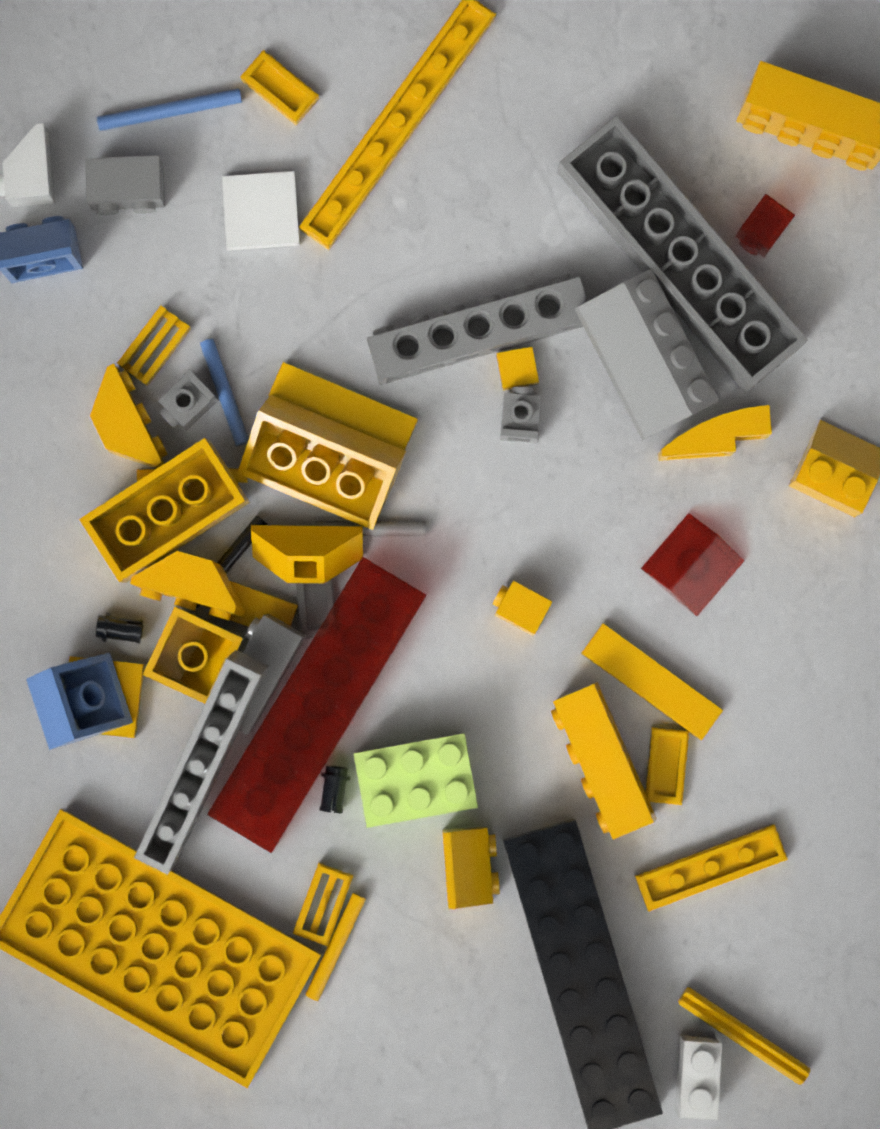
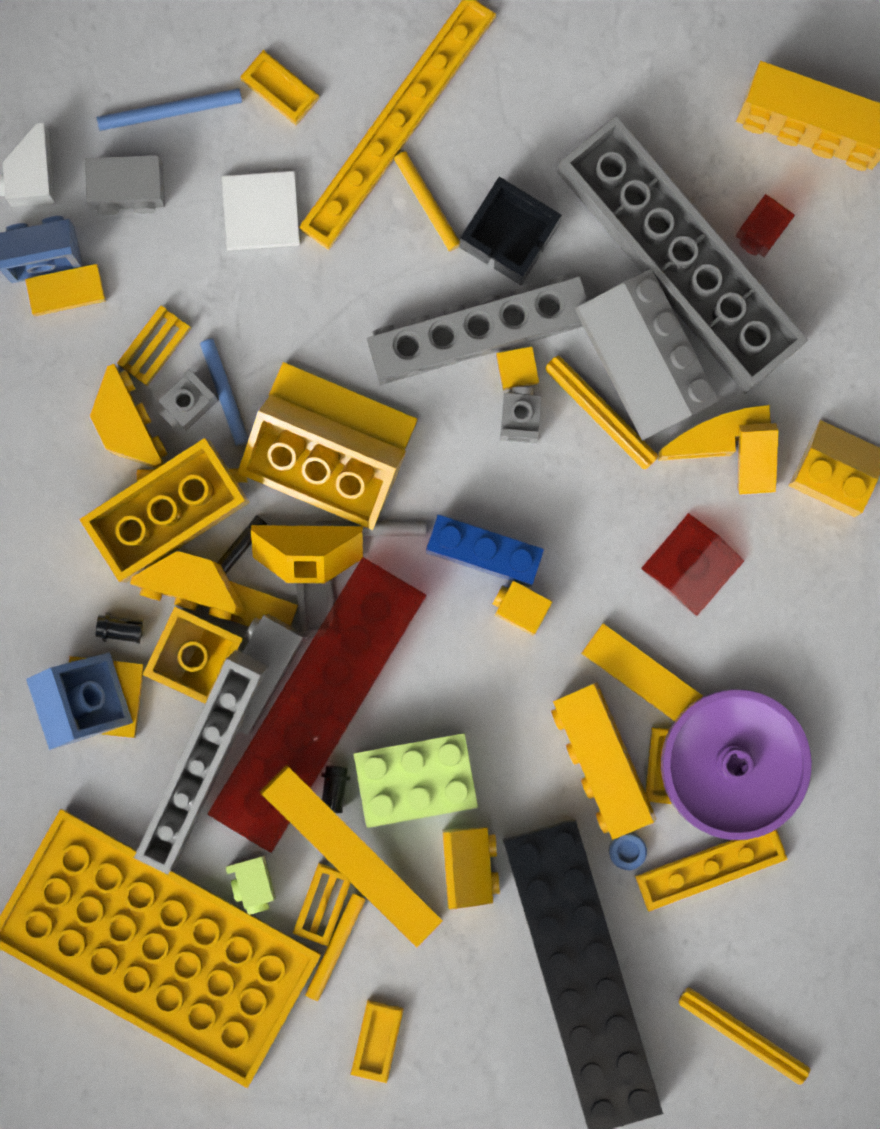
(65, 290): none -> yellow tile
(252, 884): none -> yellowish green brick
(351, 856): none -> yellow tile
(377, 1041): none -> yellow tile
(427, 201): none -> yellow bar
(484, 550): none -> blue brick
(510, 230): none -> black piece
(601, 412): none -> yellow axle
(628, 851): none -> medium blue tile
(698, 1077): white brick -> none
(736, 764): none -> medium lavender dish
(757, 458): none -> yellow tile

